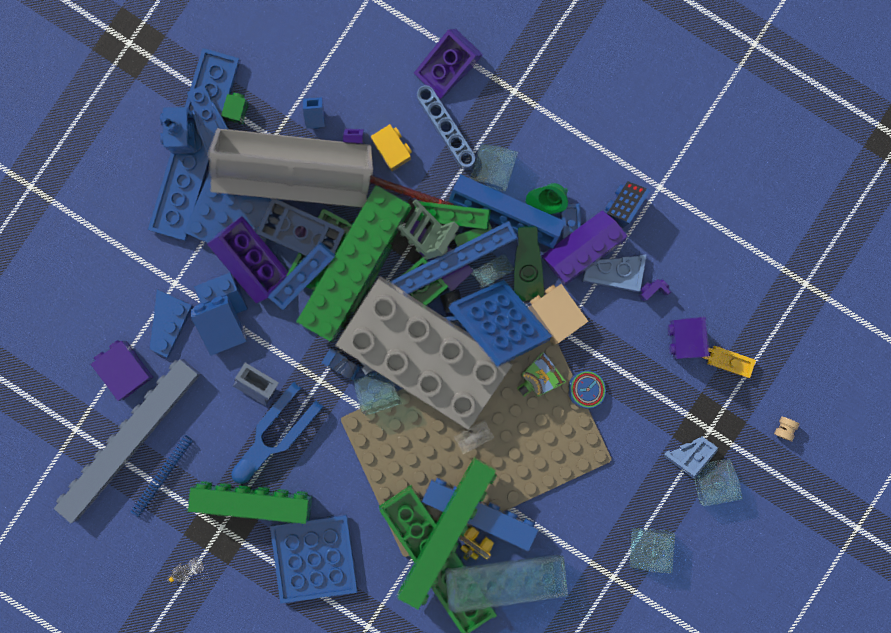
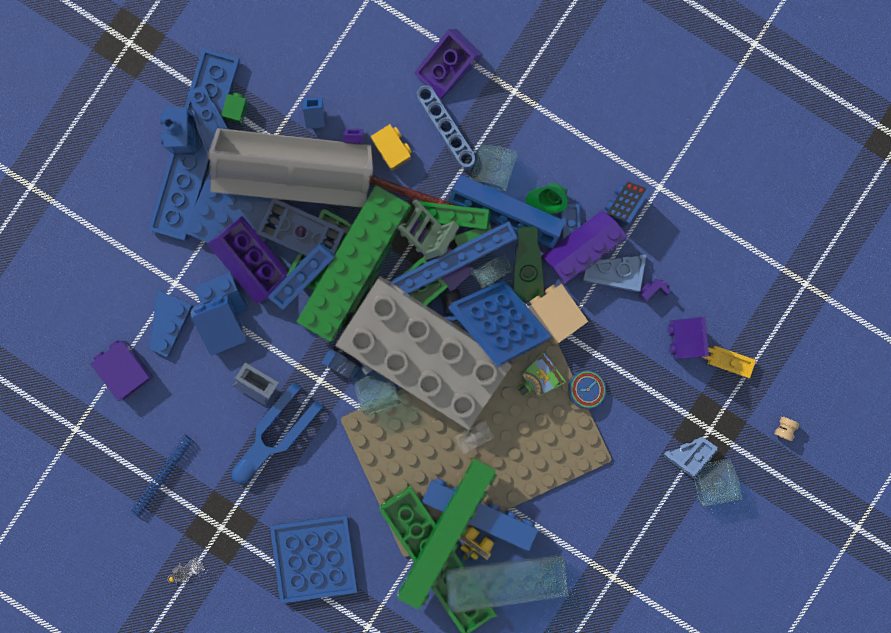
(126, 441): sand blue brick -> none
(250, 503): green brick -> none
(652, 550): clear light blue slope -> none

